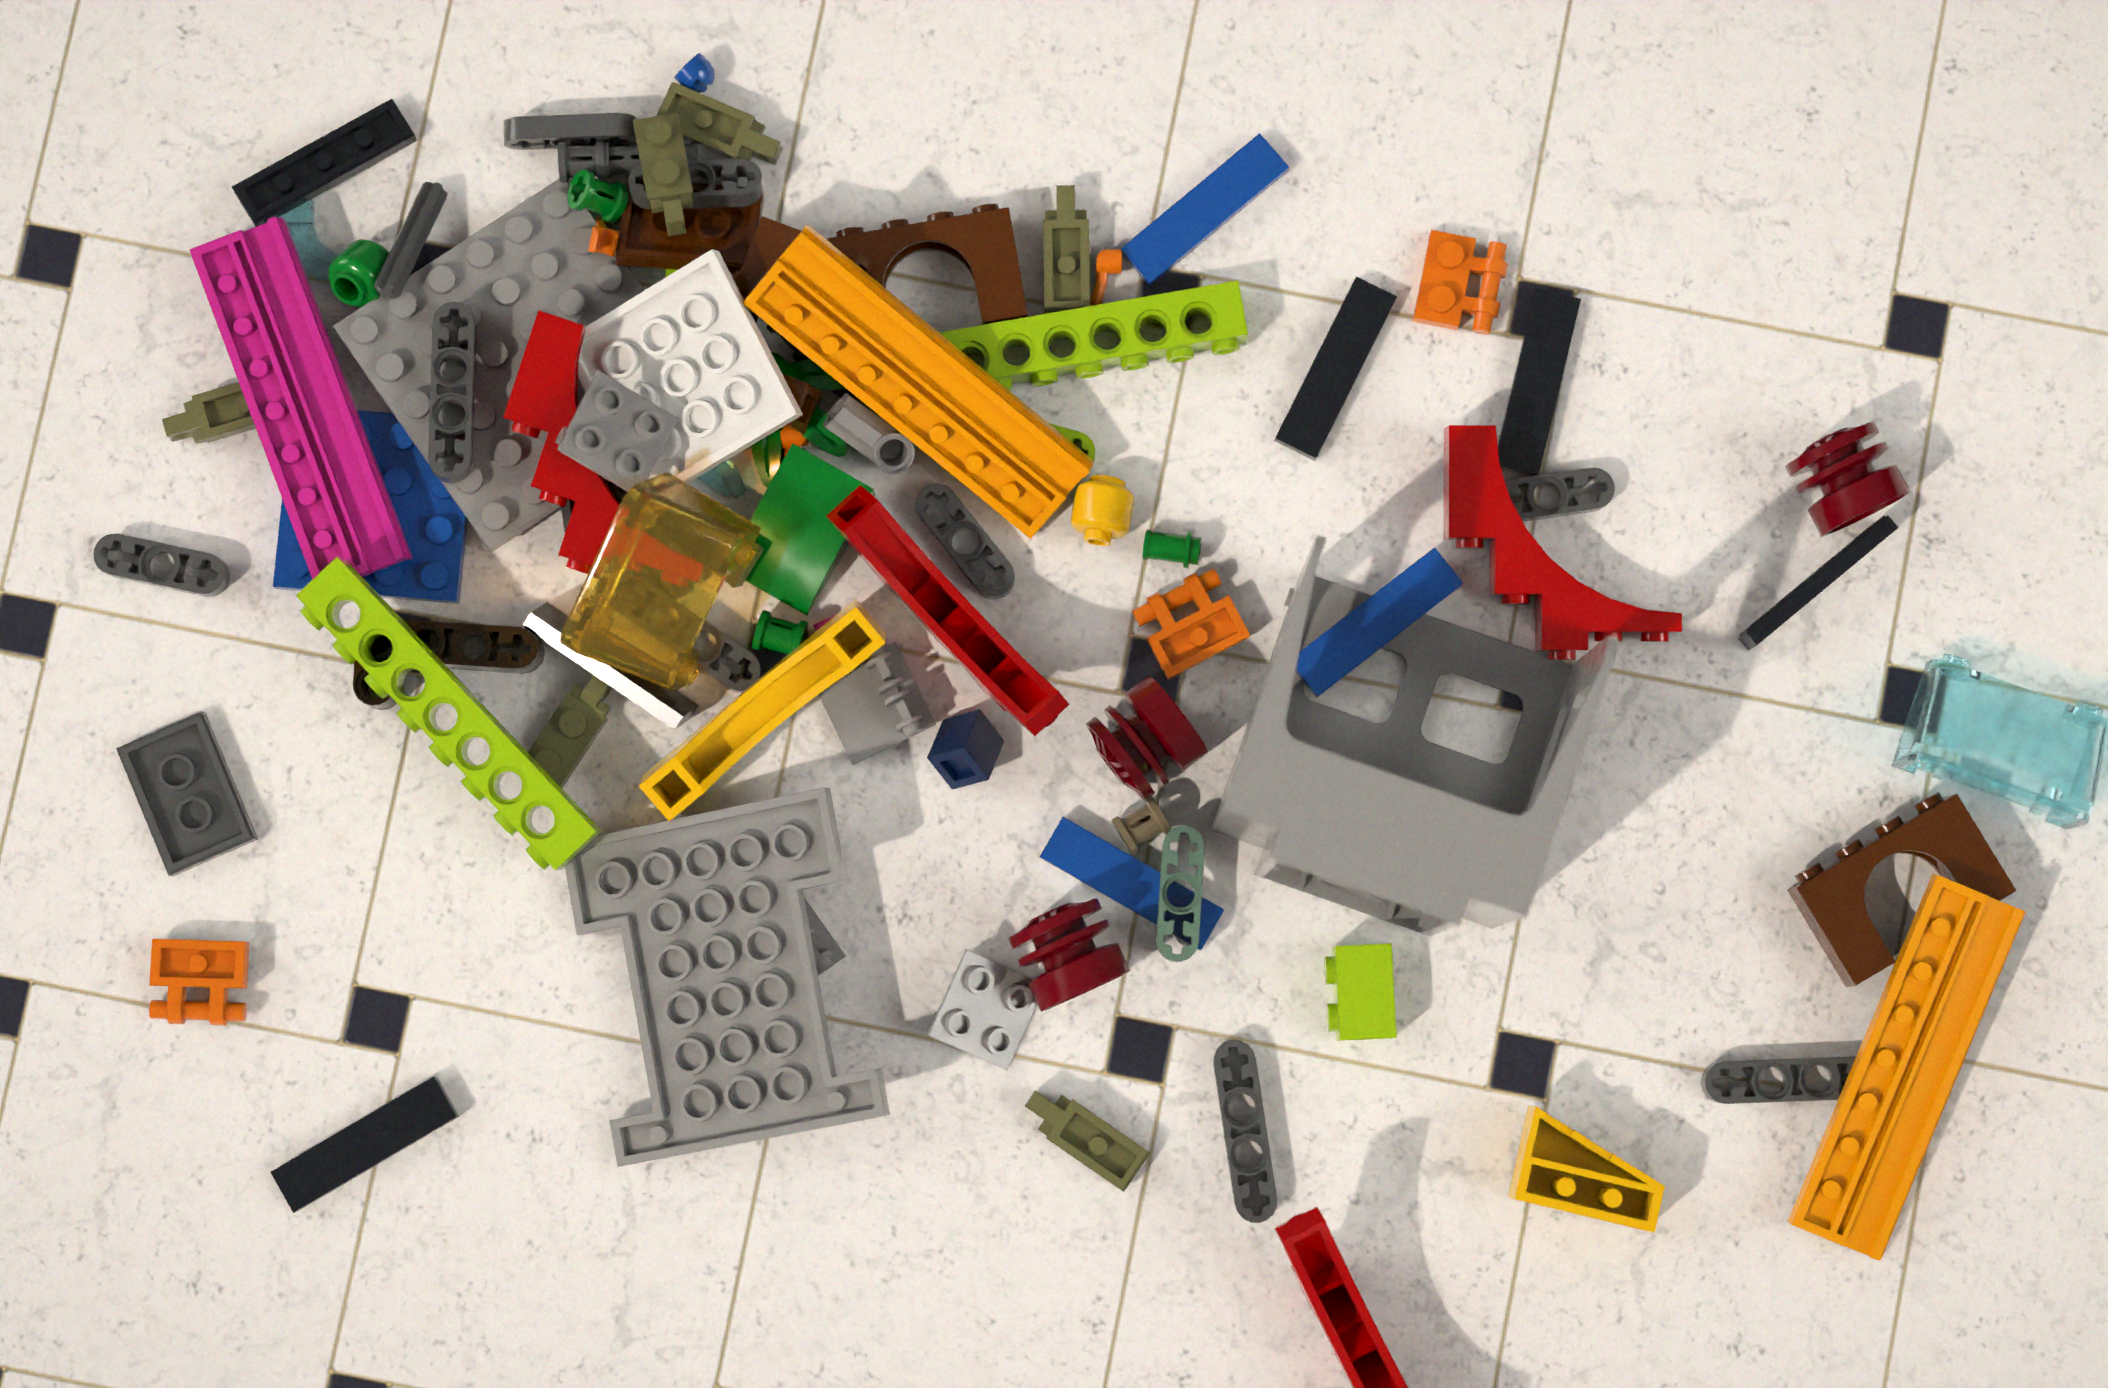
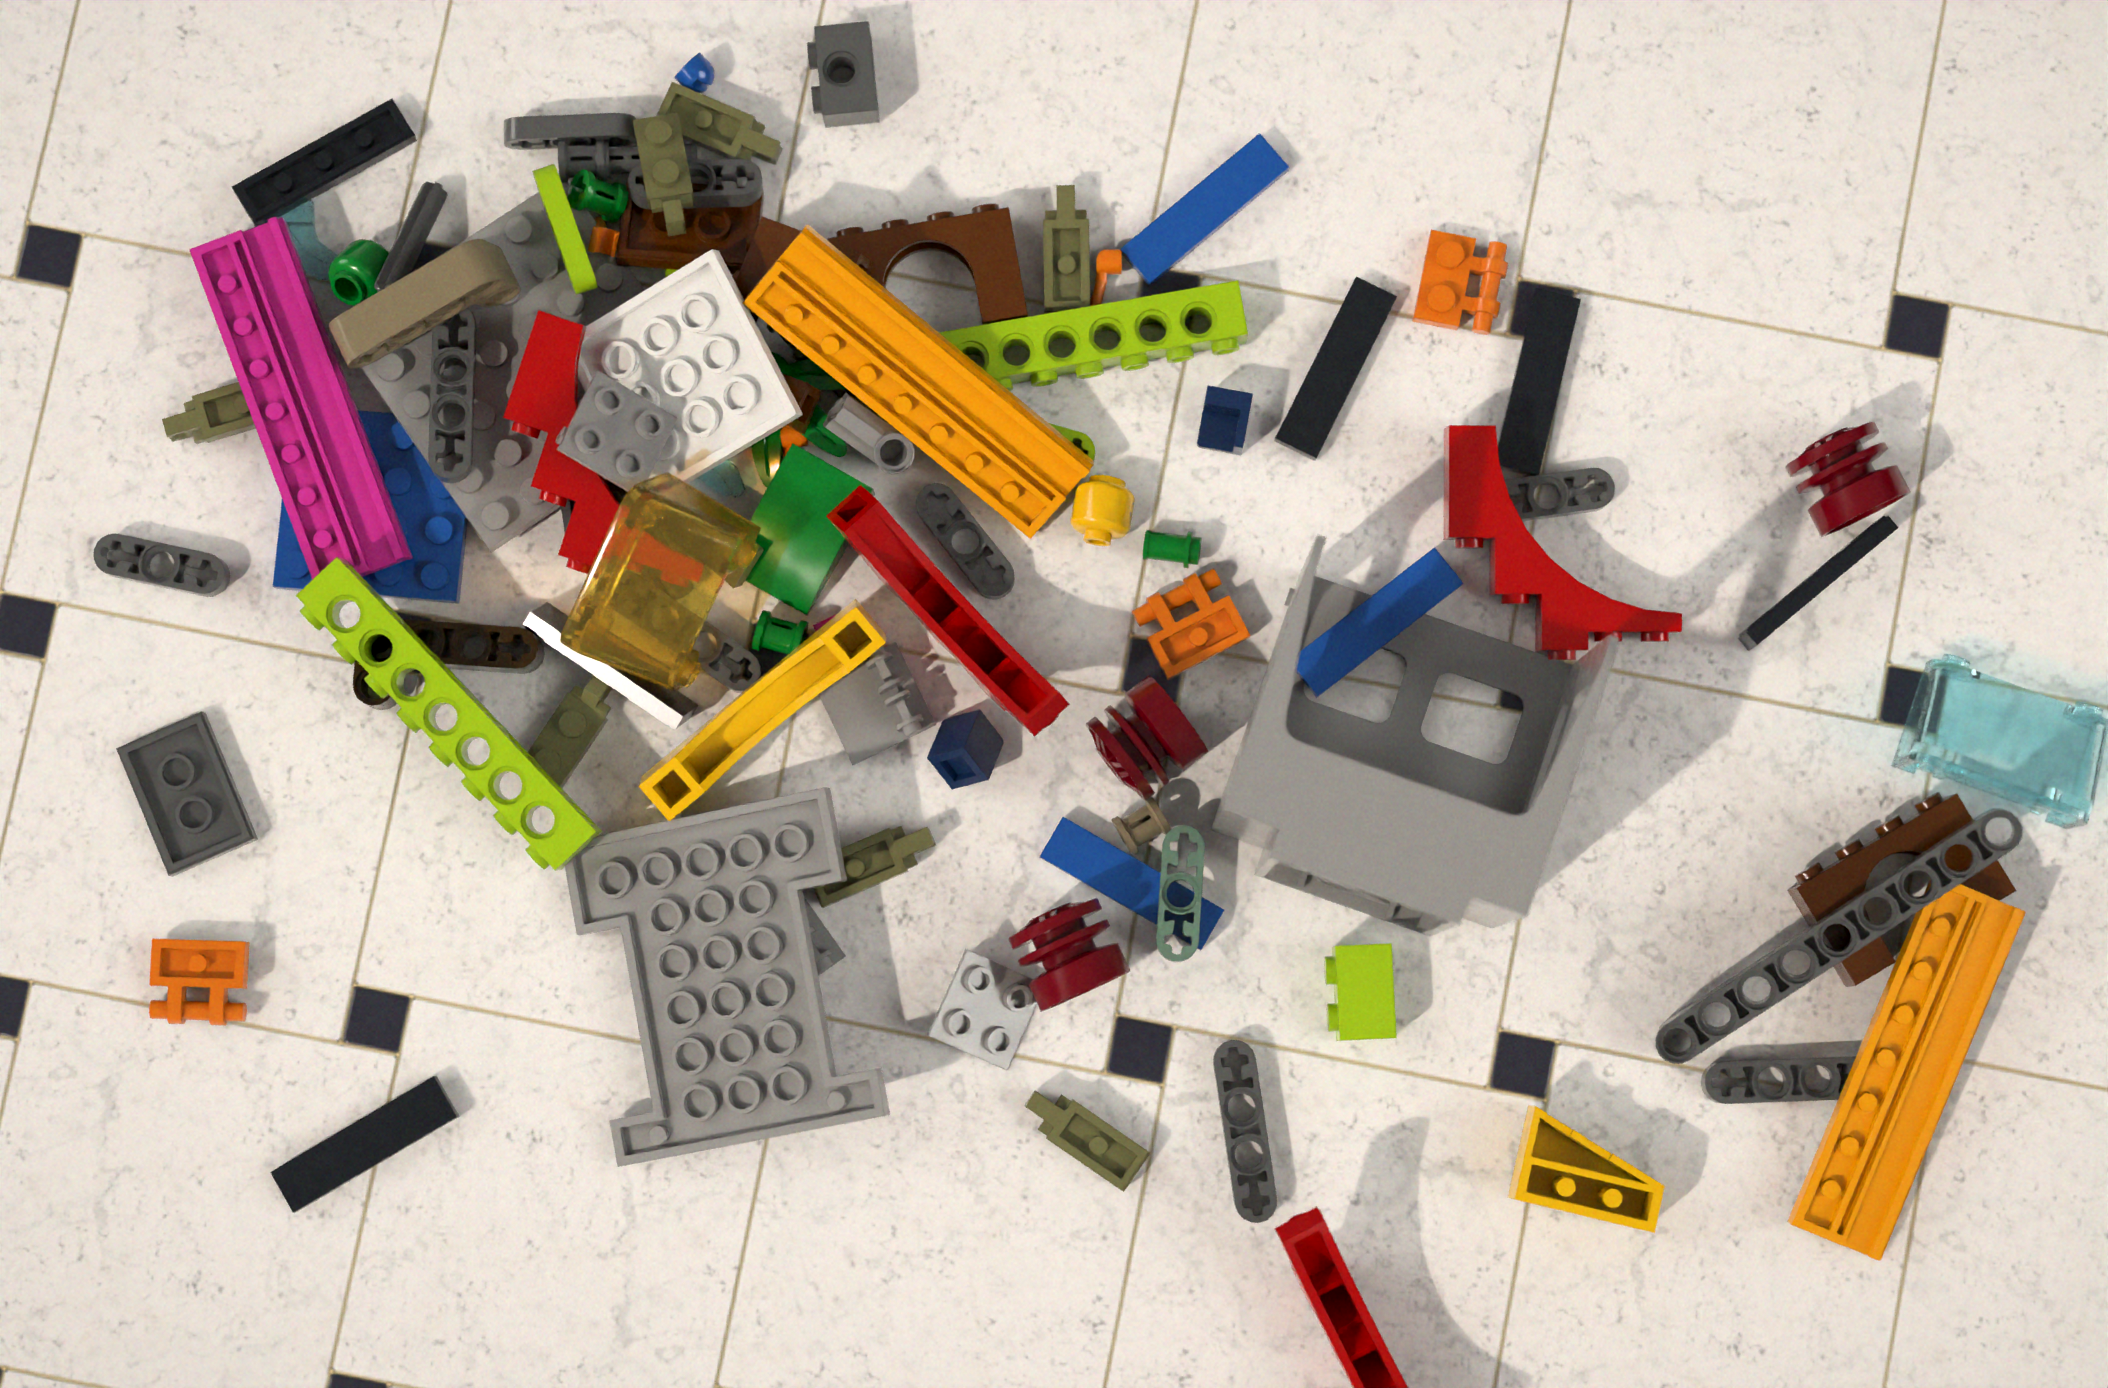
(422, 300): none -> dark tan beam
(565, 229): none -> lime beam
(848, 47): none -> dark grey brick
(875, 861): none -> olive hinge
(1224, 420): none -> dark blue panel
(1850, 915): none -> dark grey beam

